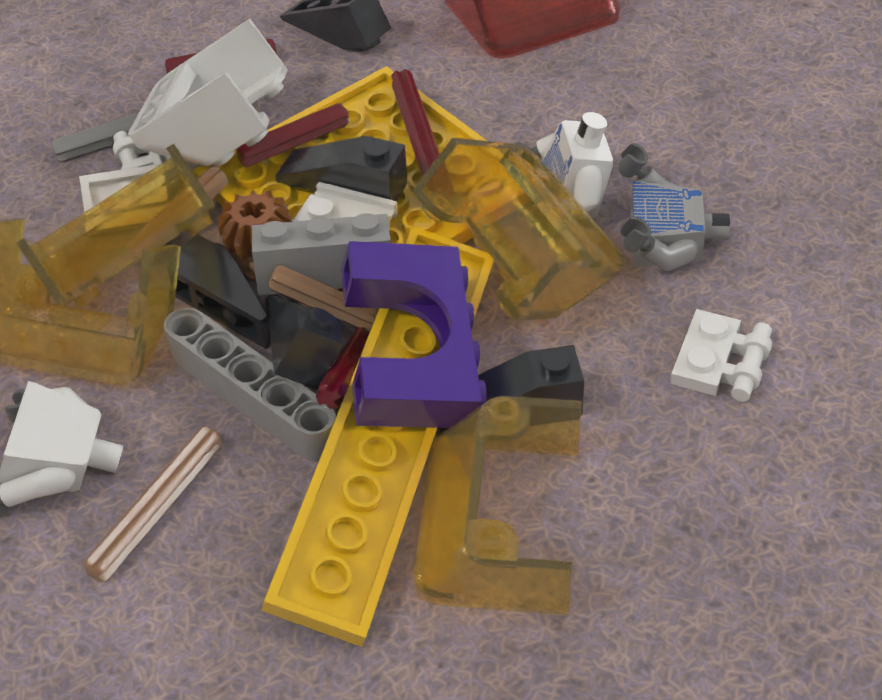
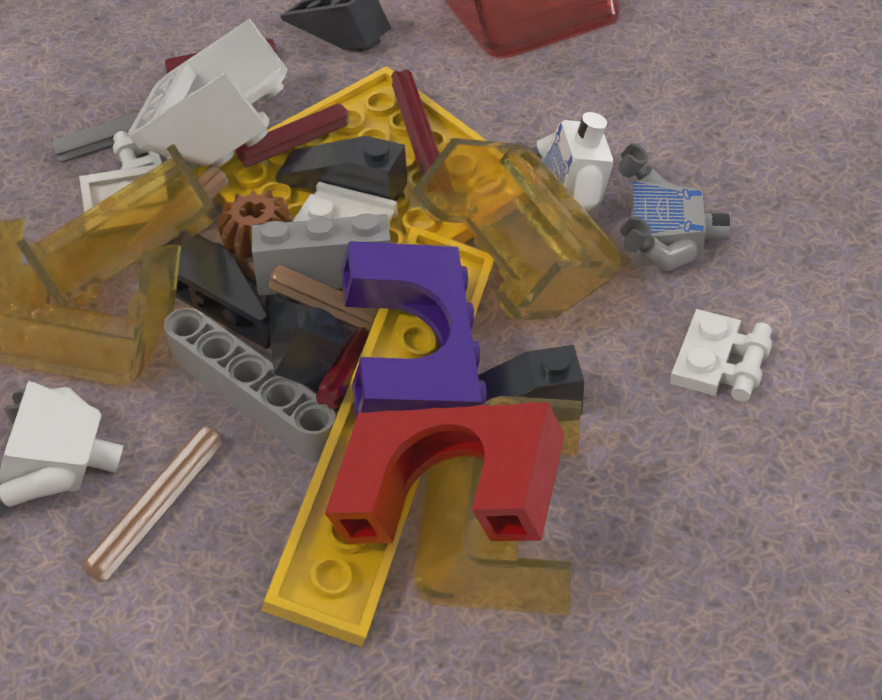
(396, 447): none -> red arch

